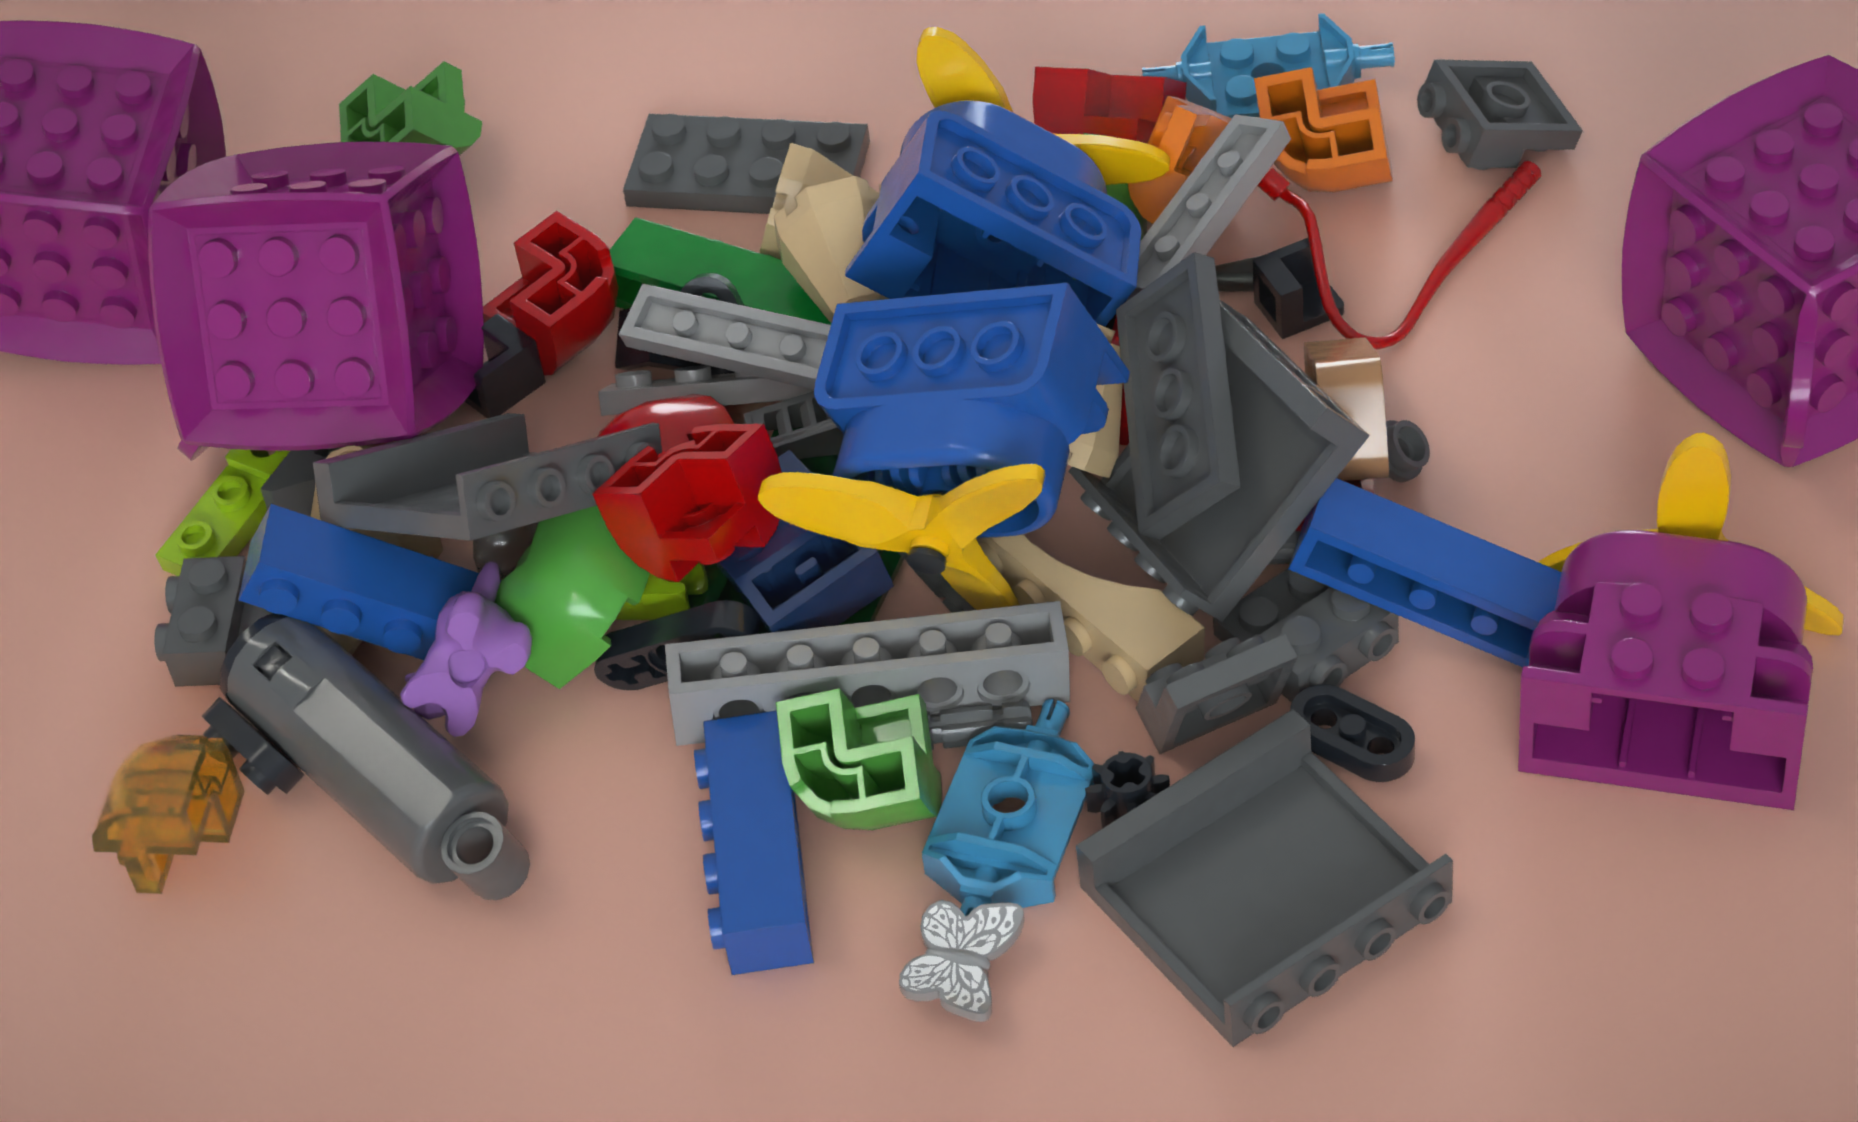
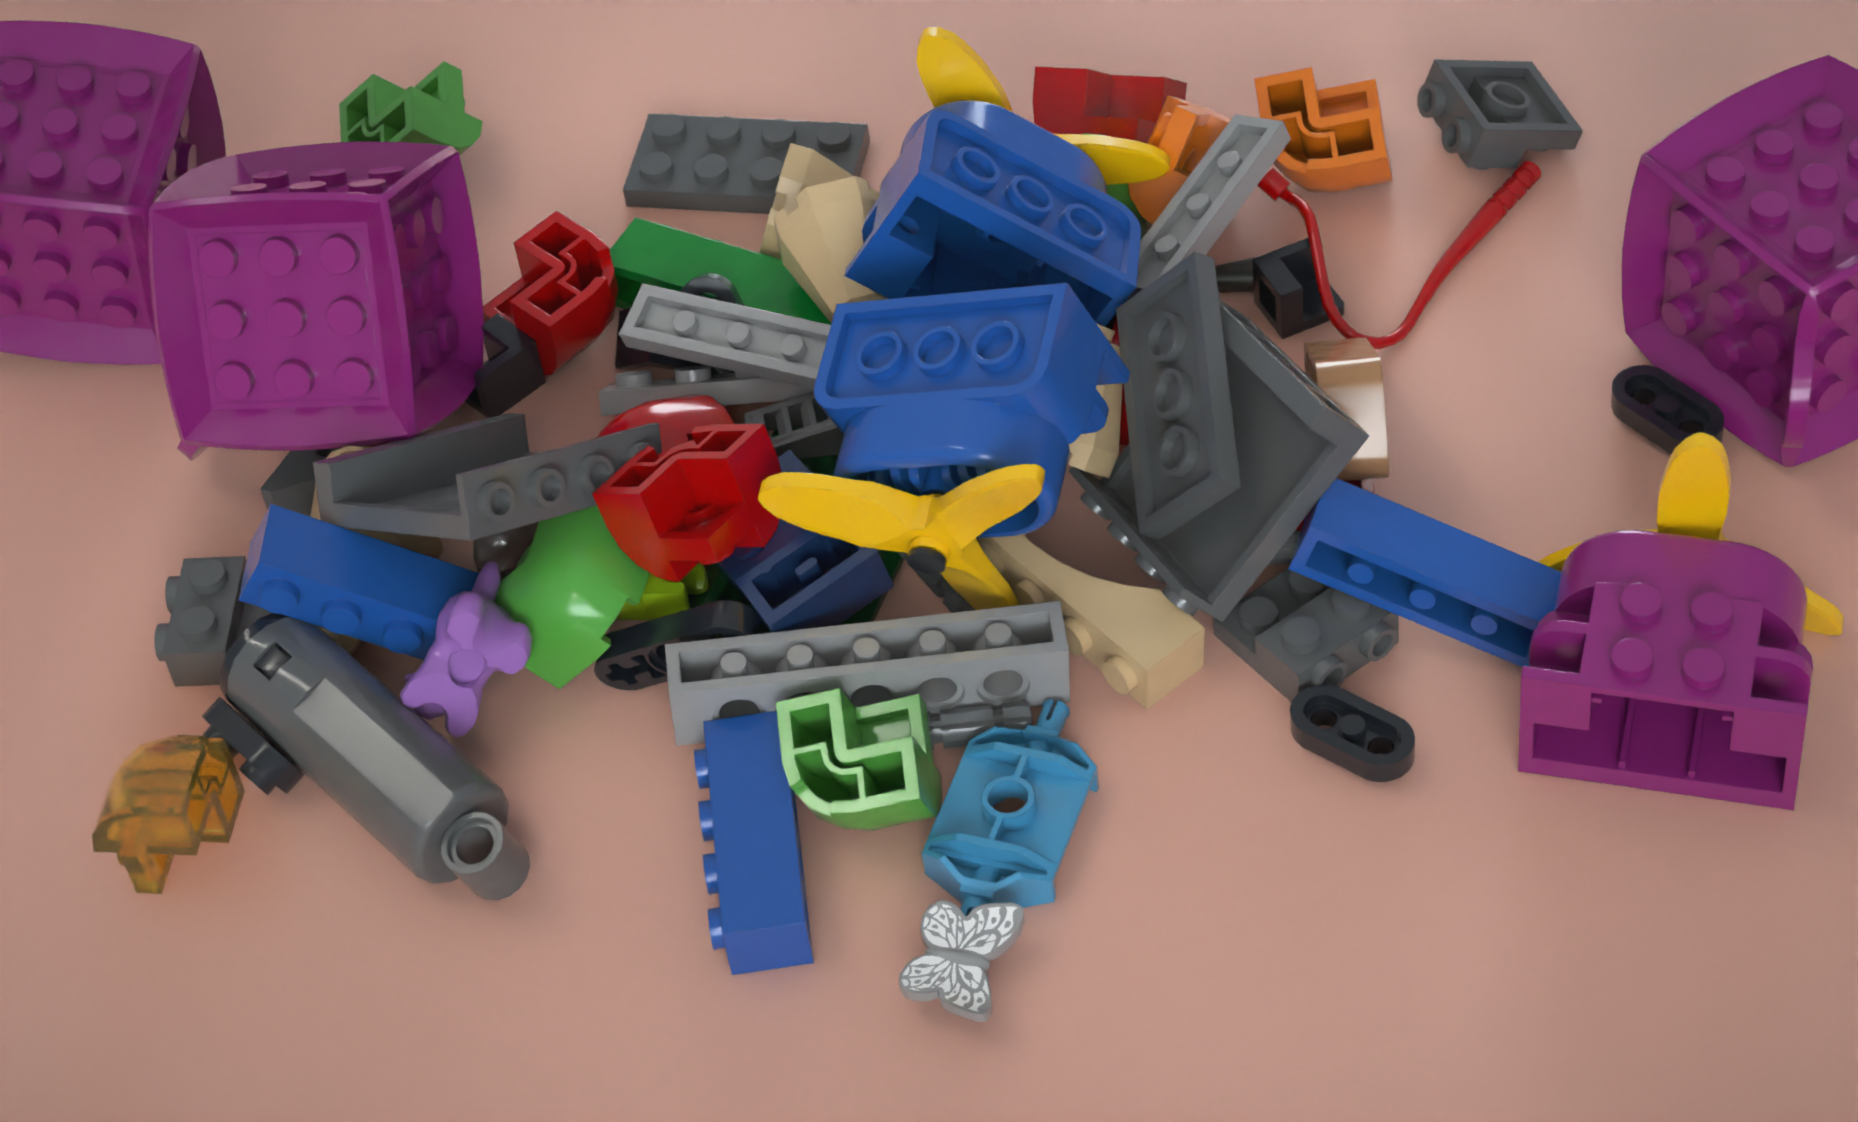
(226, 512): lime plate -> none
(1123, 785): black gear -> none
(1215, 692): dark grey plate -> none
(1224, 71): dark azure plate -> none
(1260, 880): dark grey panel -> none
(1406, 450): dark grey plate -> none
(1663, 407): none -> black plate

